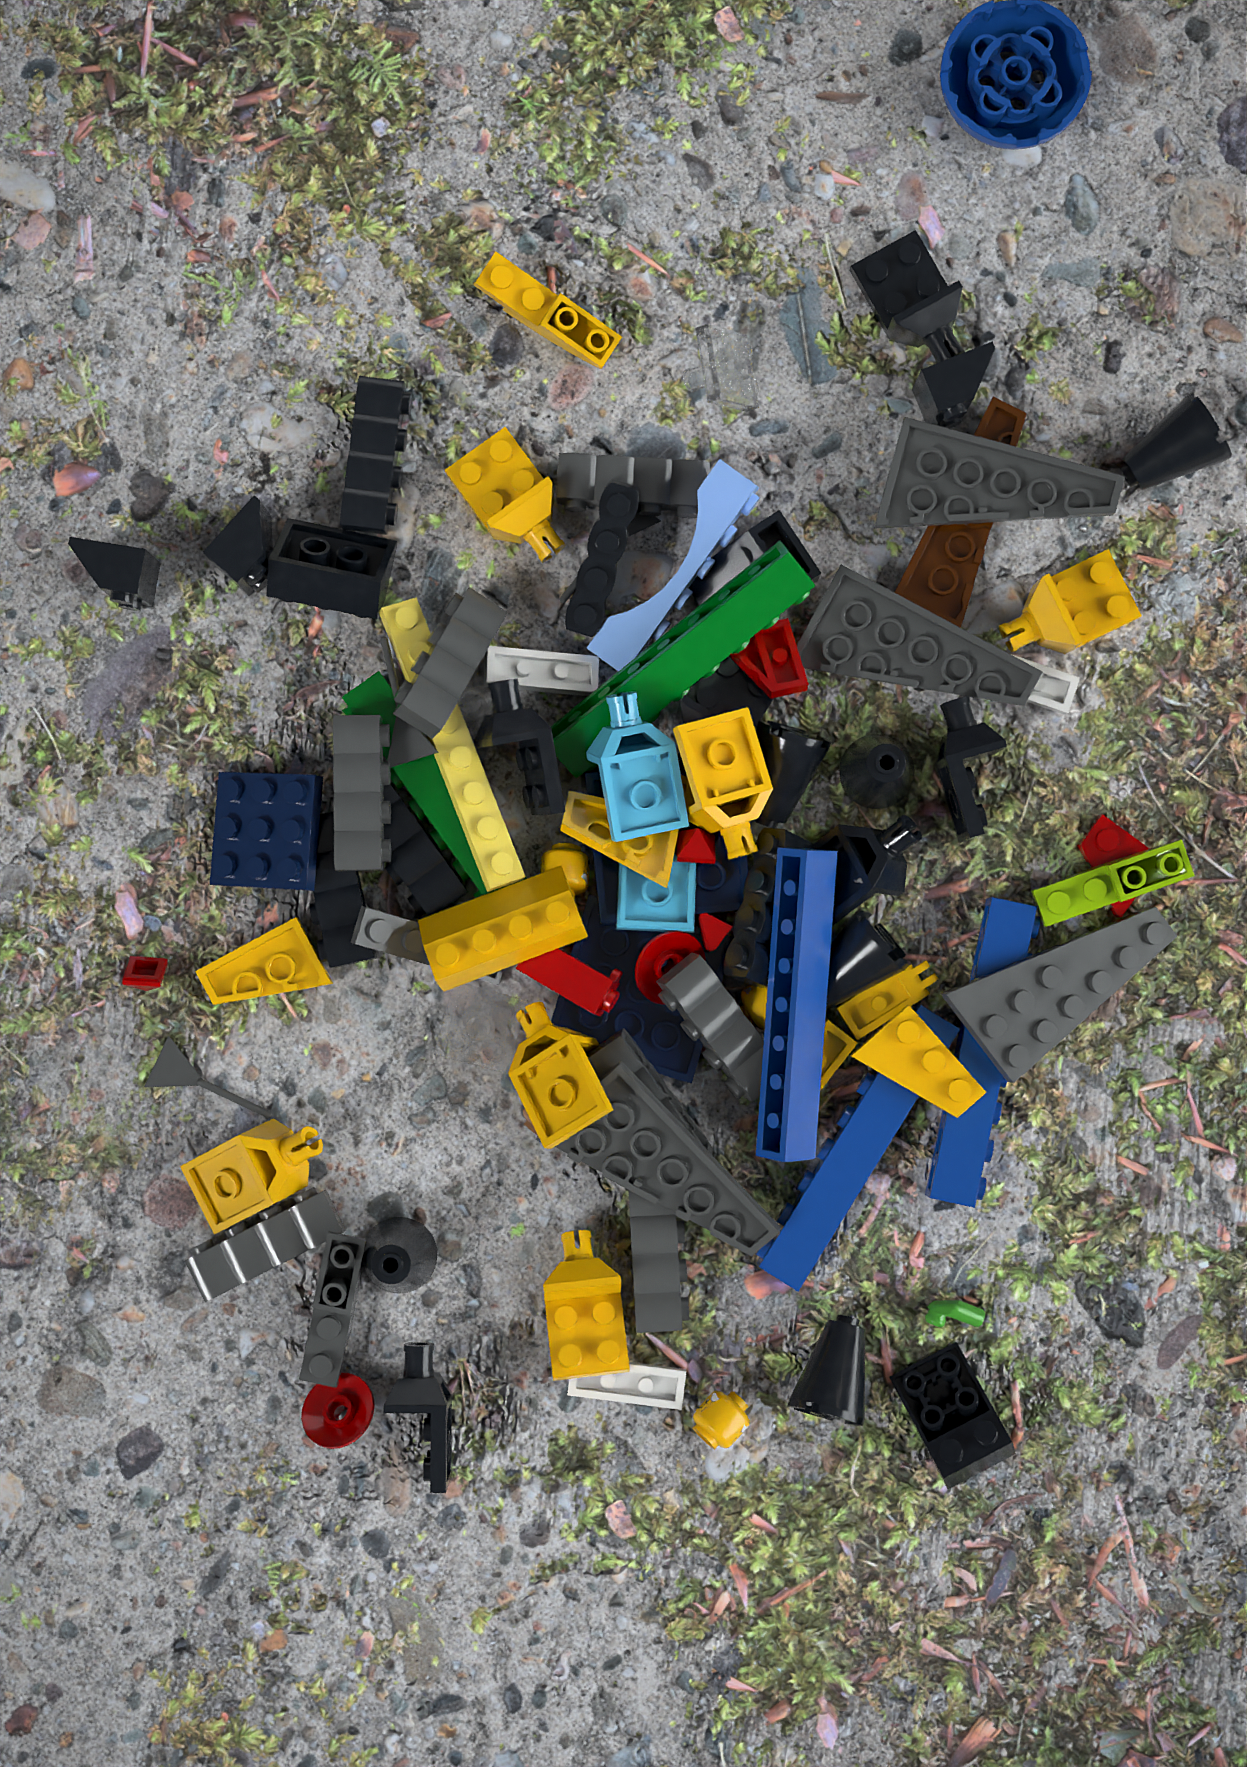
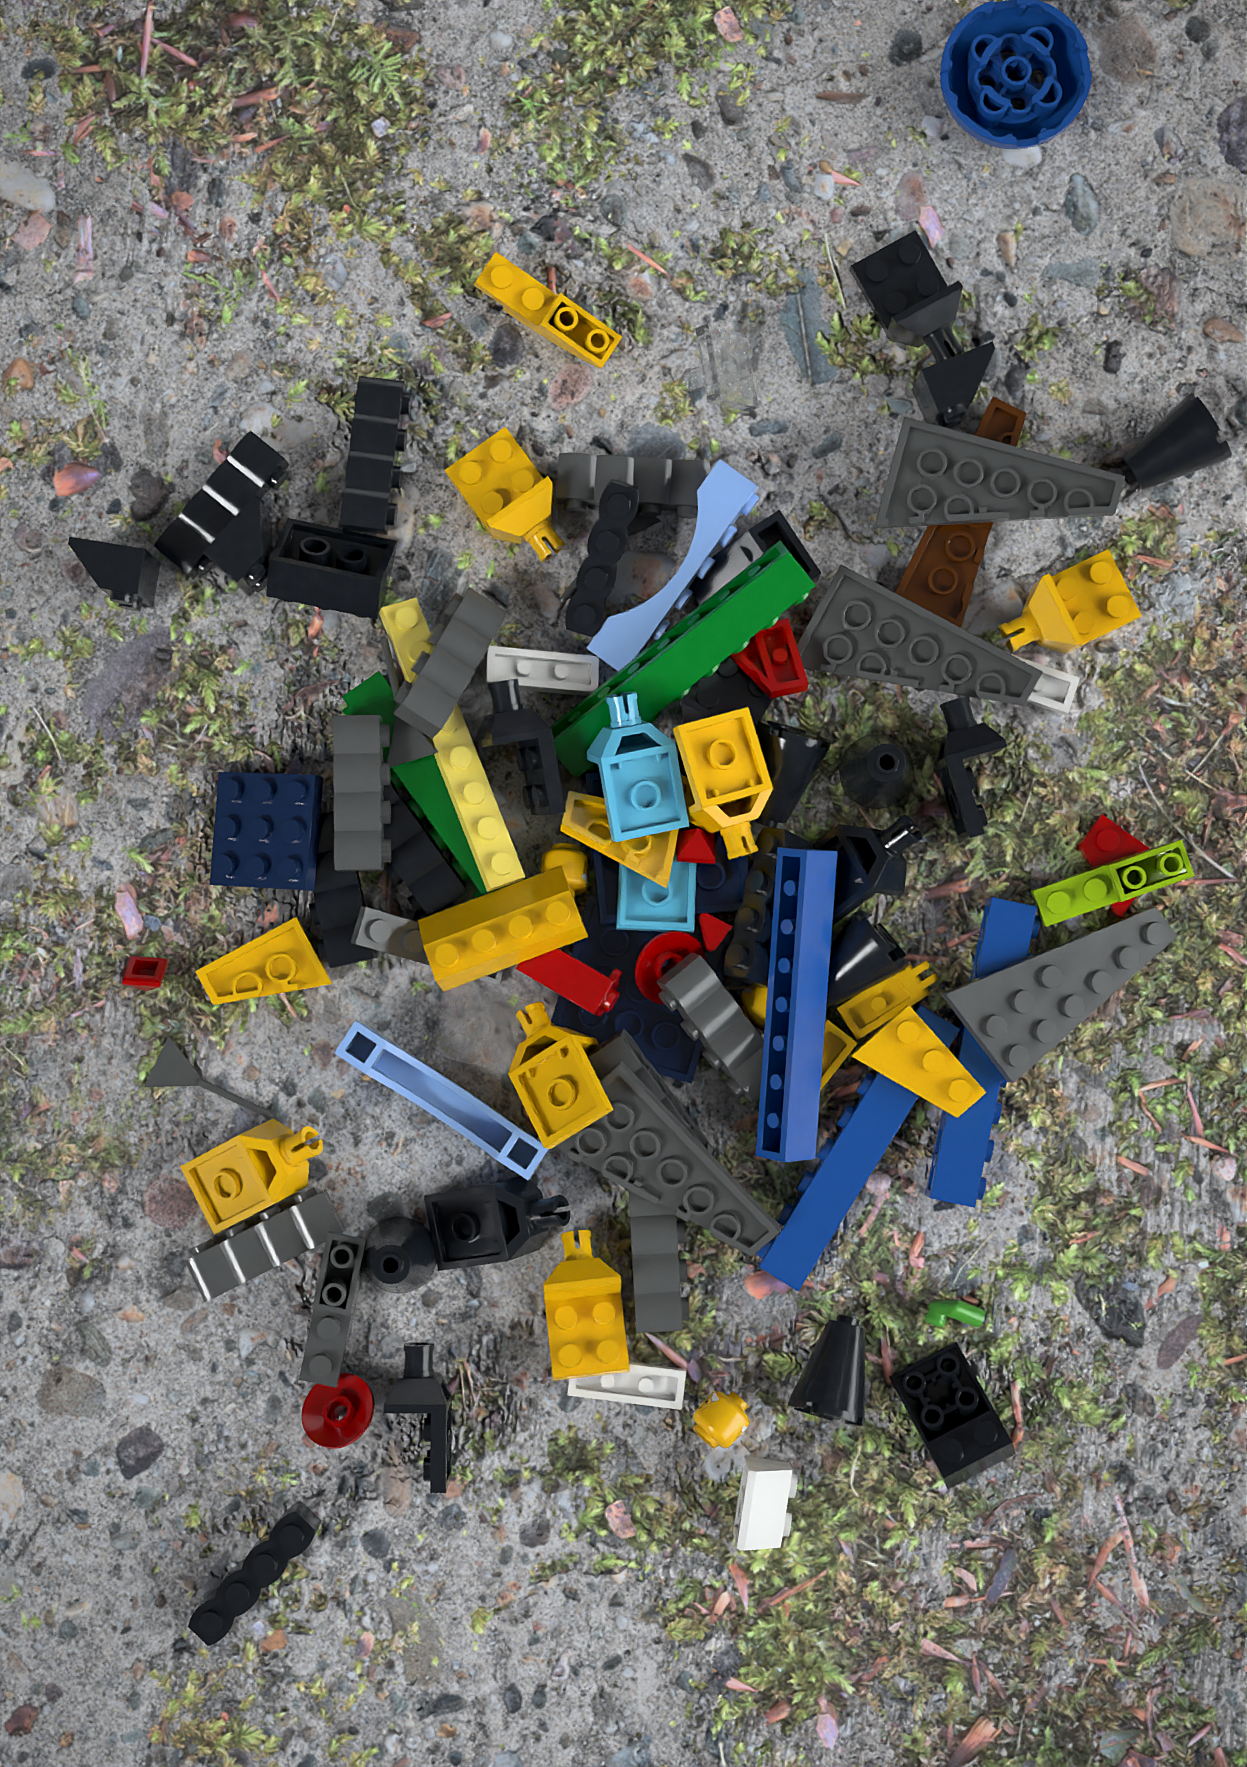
(246, 472): none -> black brick
(250, 1576): none -> black brick
(442, 1098): none -> light blue arch
(491, 1222): none -> black plate
(763, 1503): none -> white slope

